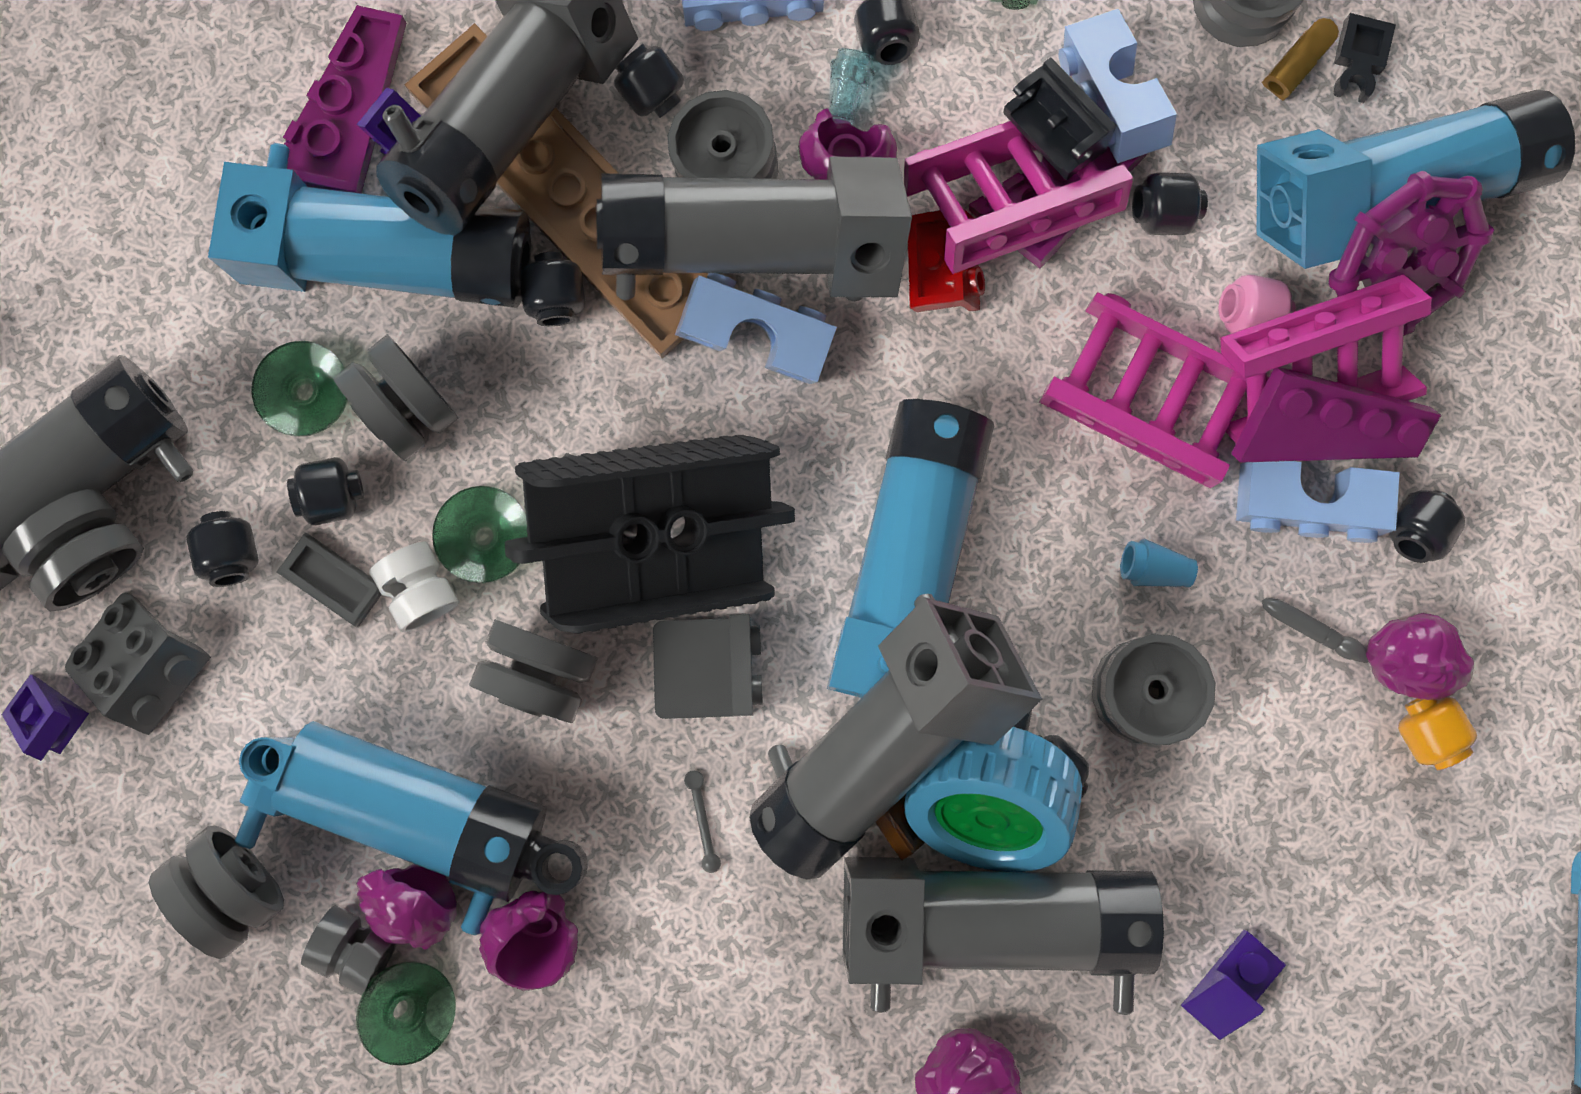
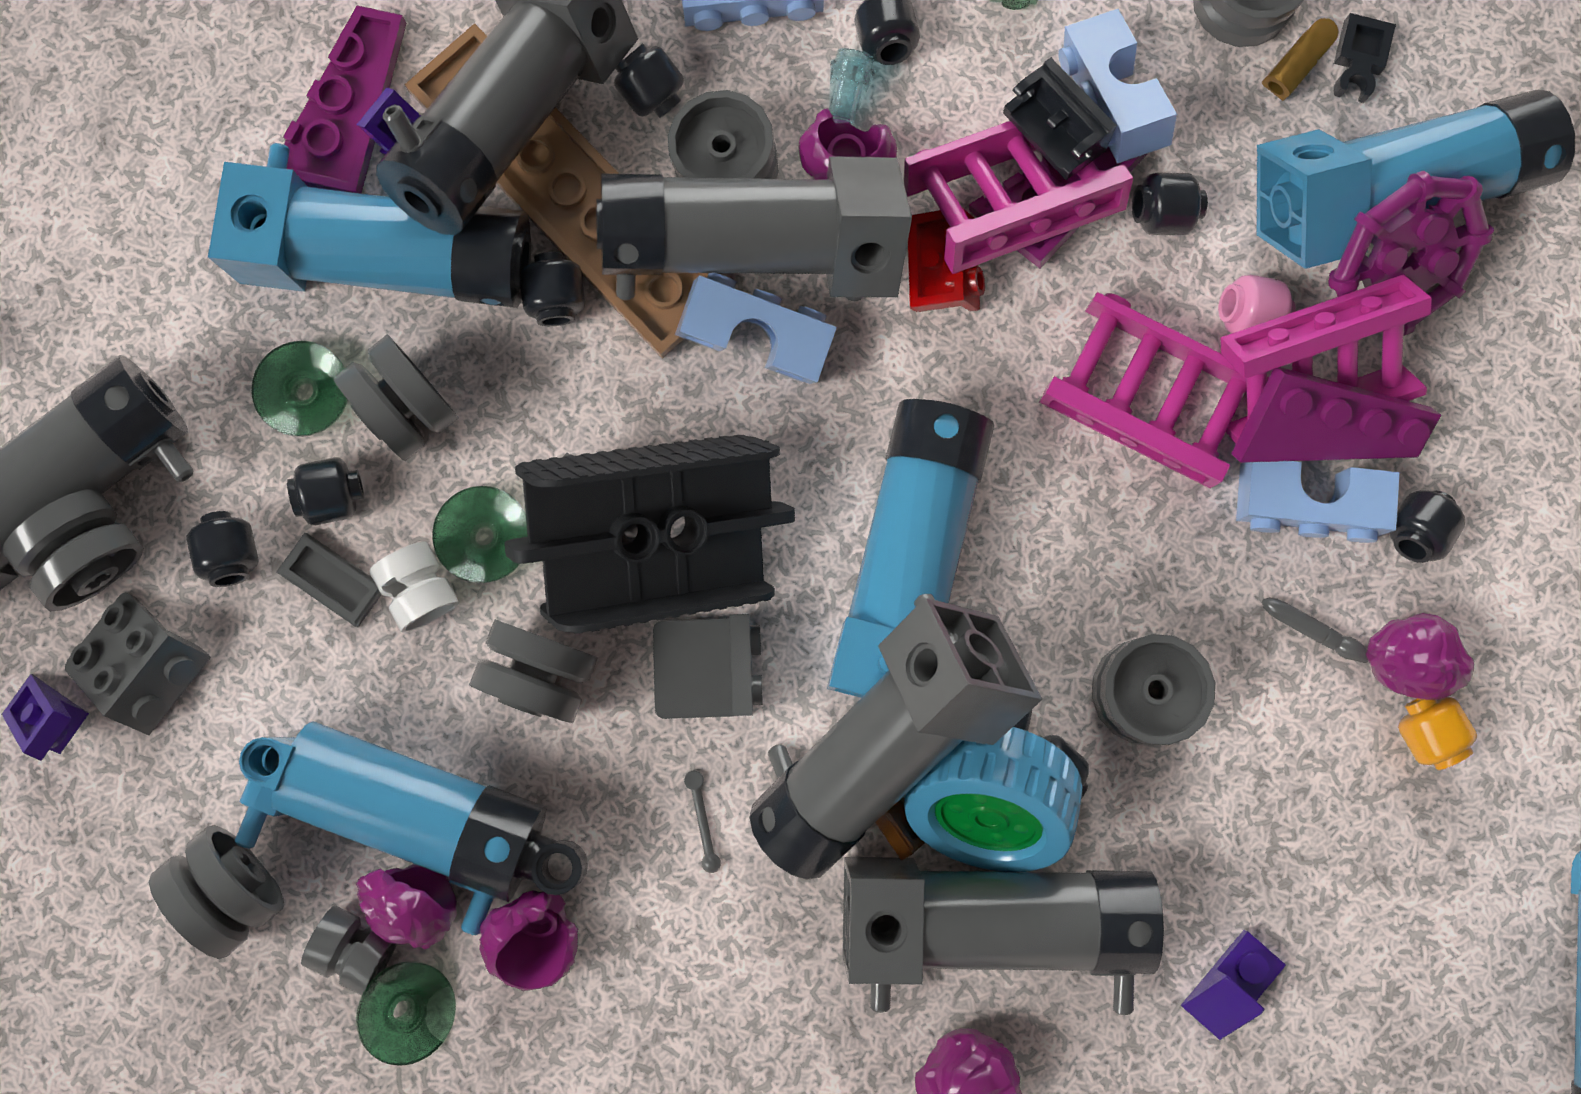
(1155, 565): dark azure cone -> none

